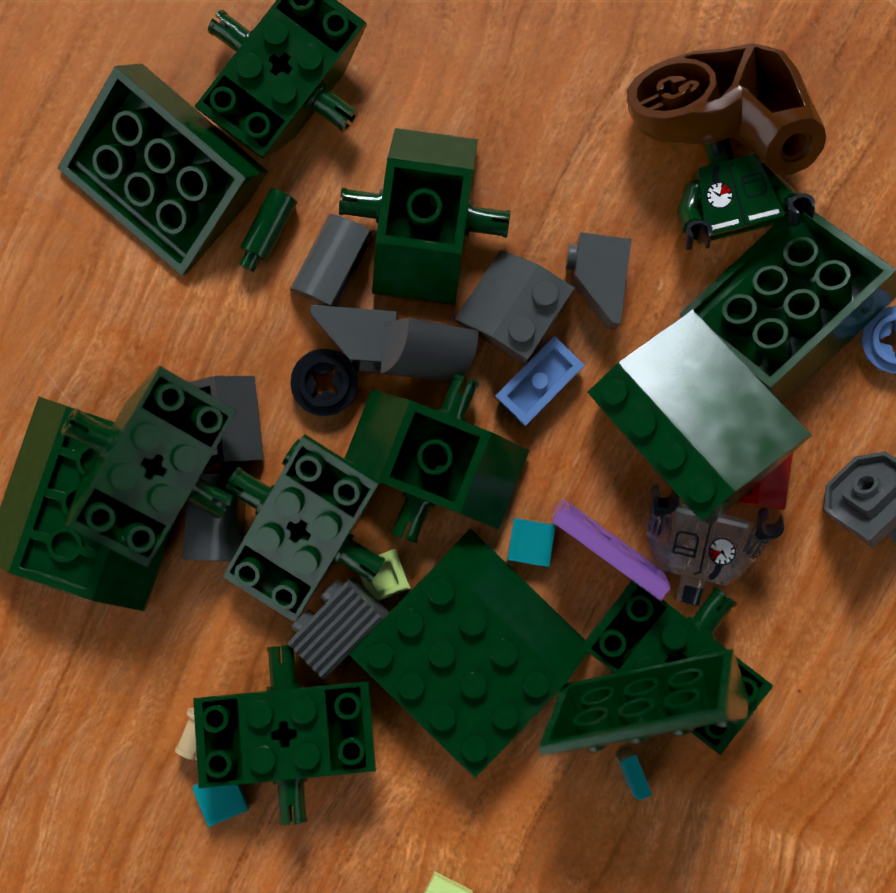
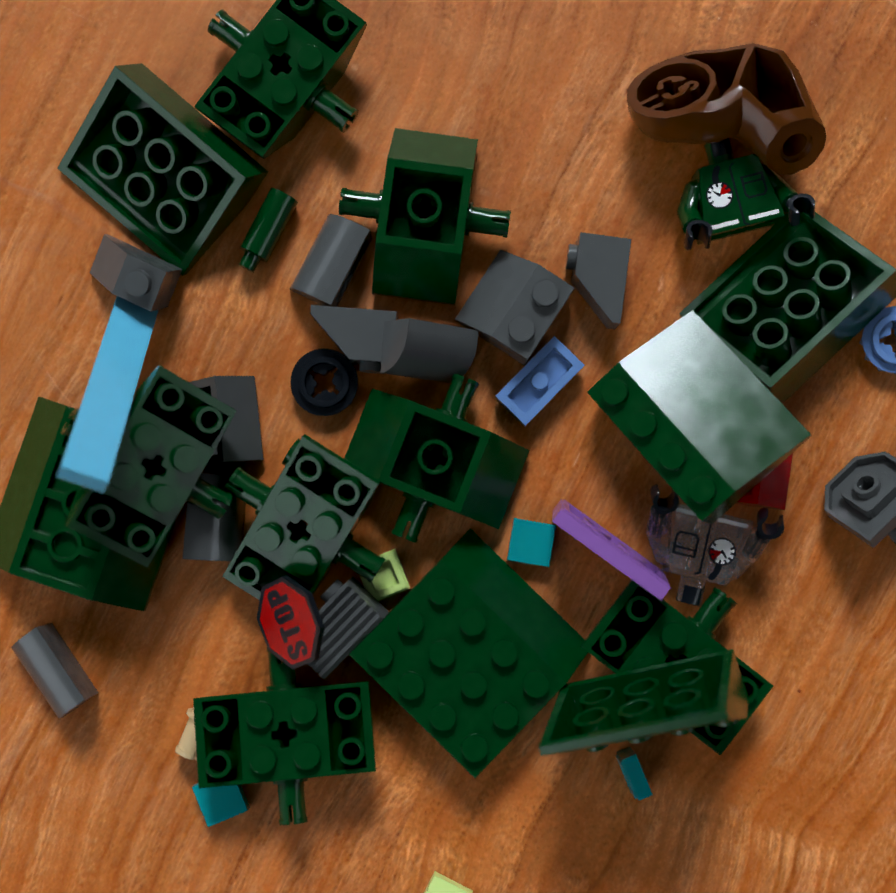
(54, 669): none -> dark grey brick
(108, 397): none -> medium azure tile
(134, 274): none -> dark grey slope
(290, 622): none -> piece

